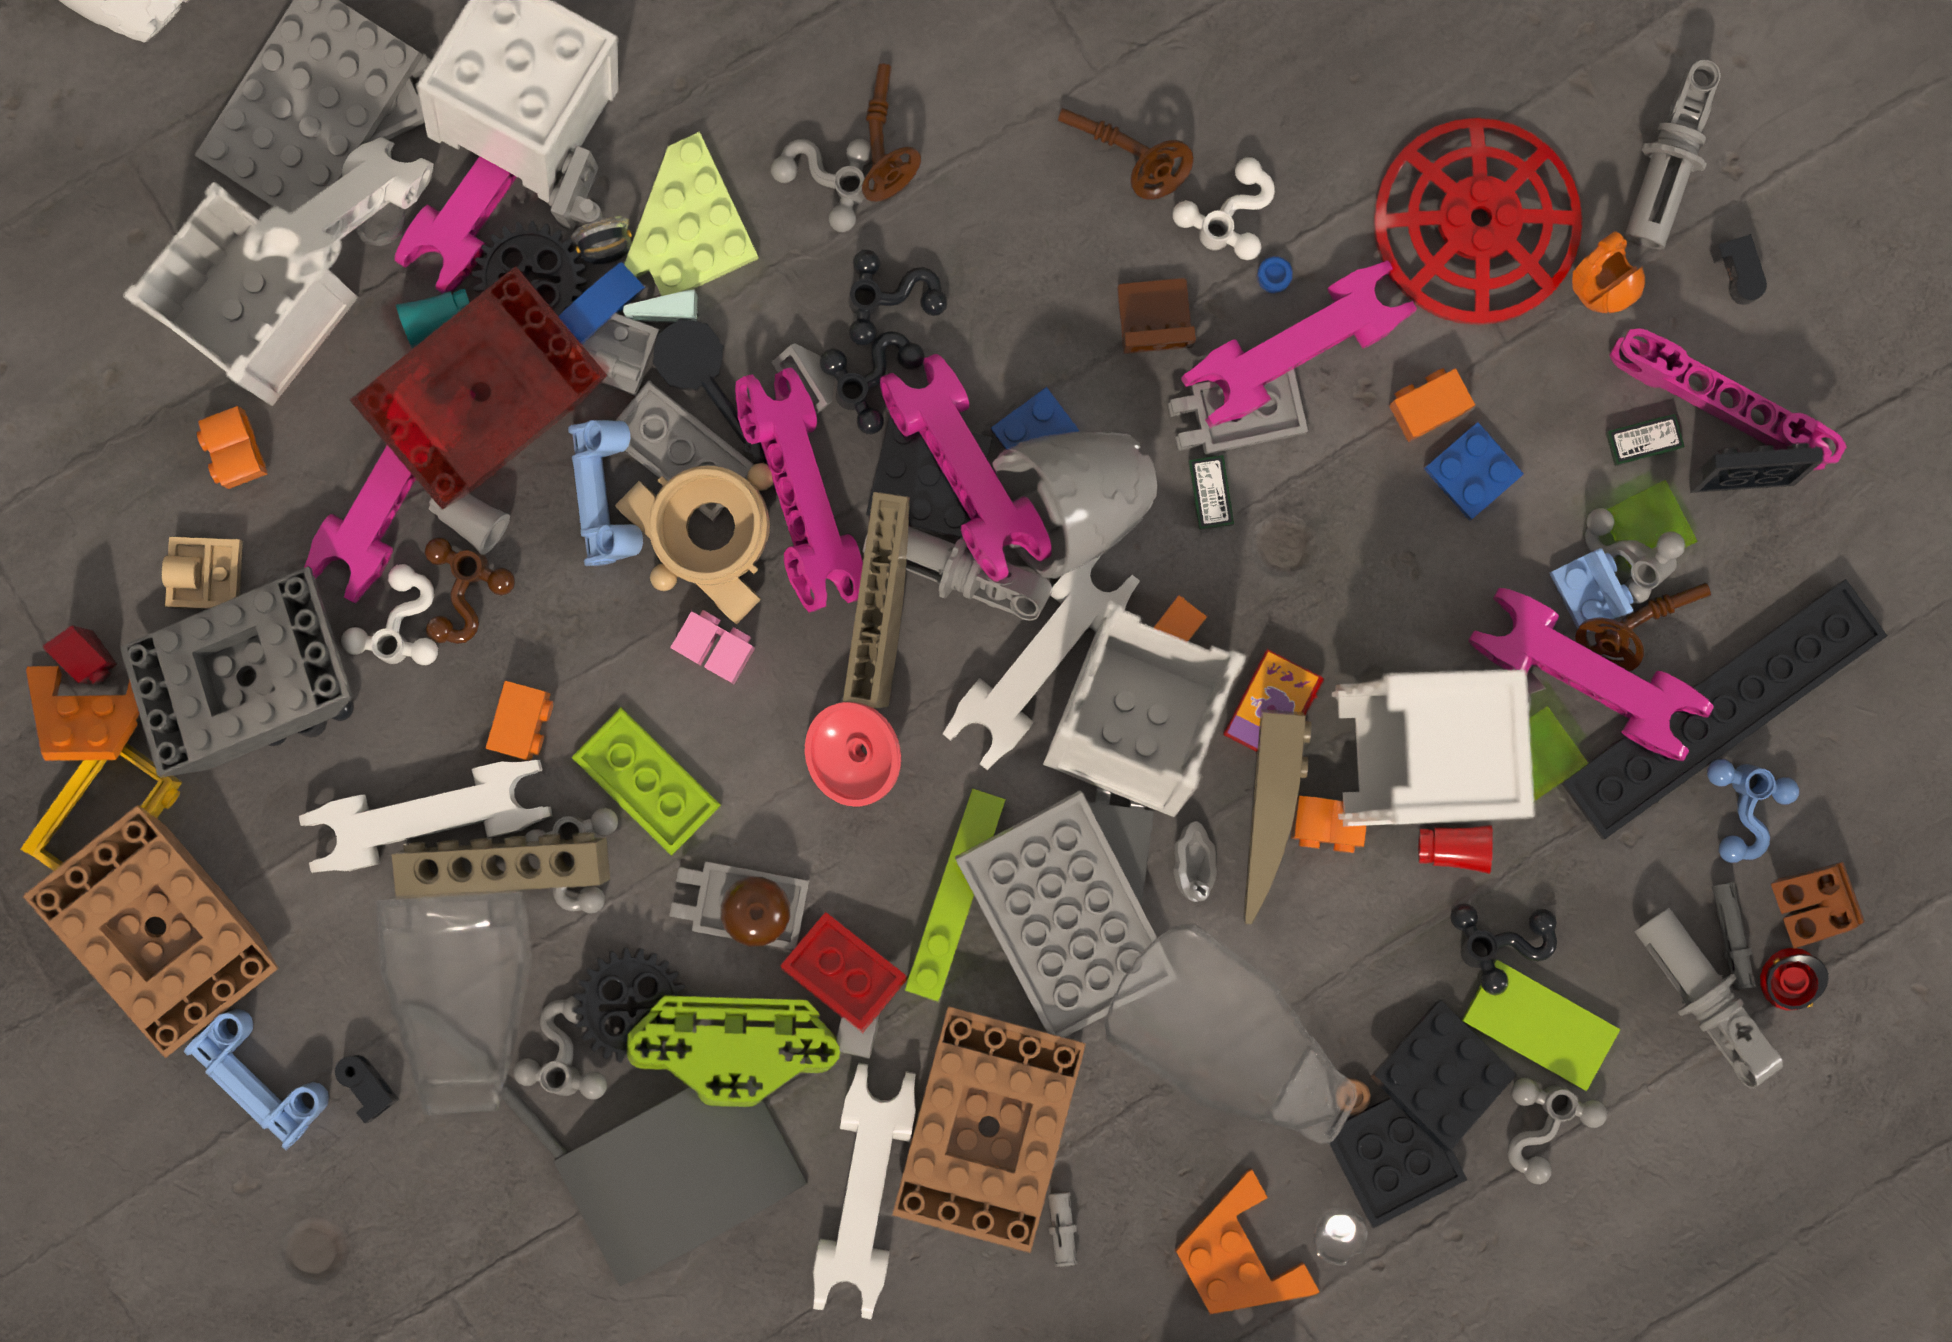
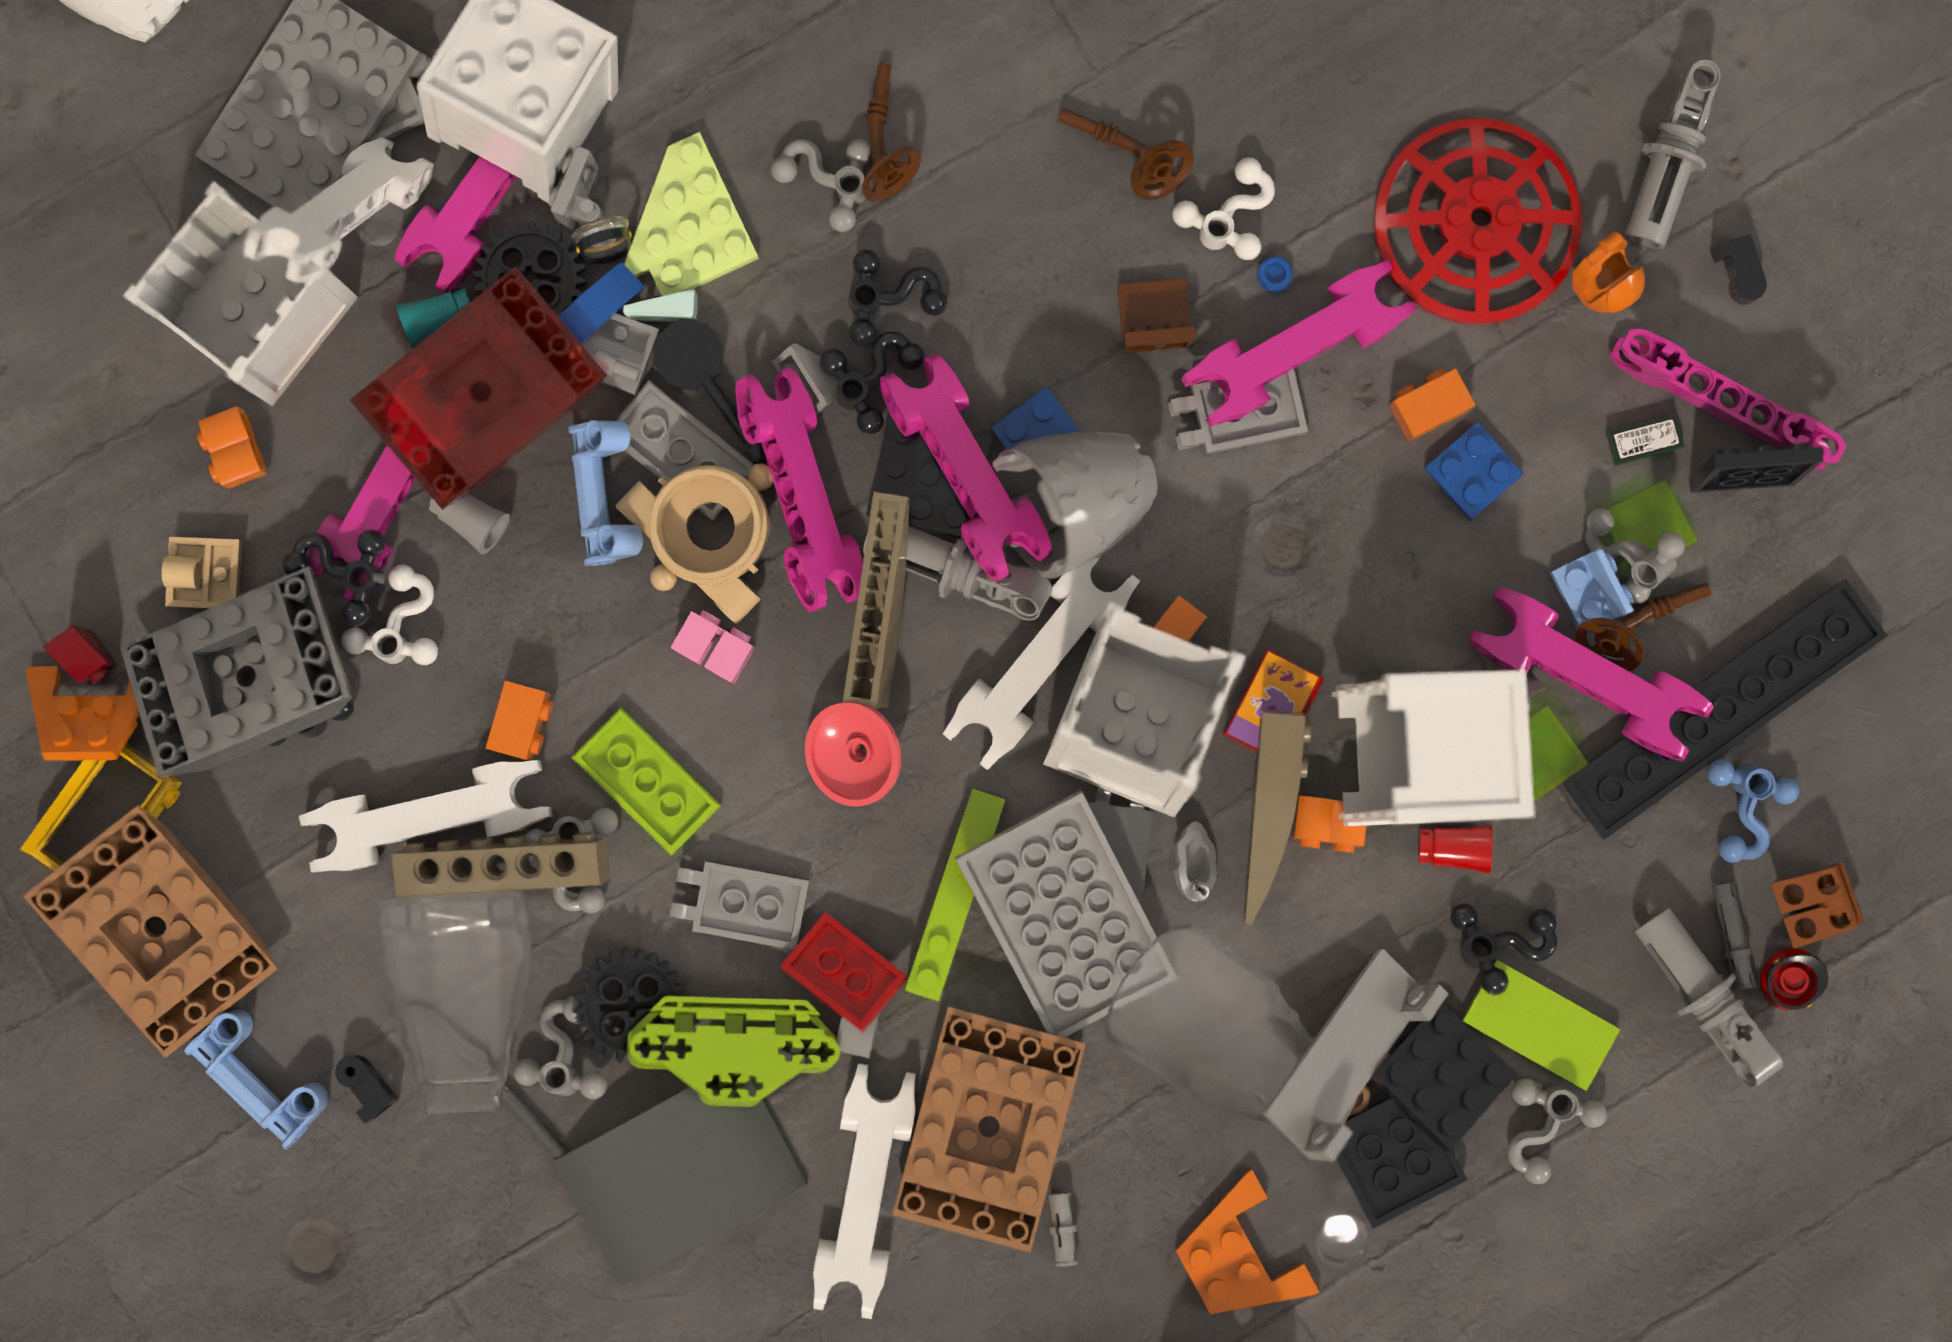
(370, 544): none -> black piece
(499, 581): reddish brown piece -> none
(755, 911): reddish brown cylinder -> none
(1211, 492): tile -> none
(1348, 1054): none -> light grey bracket

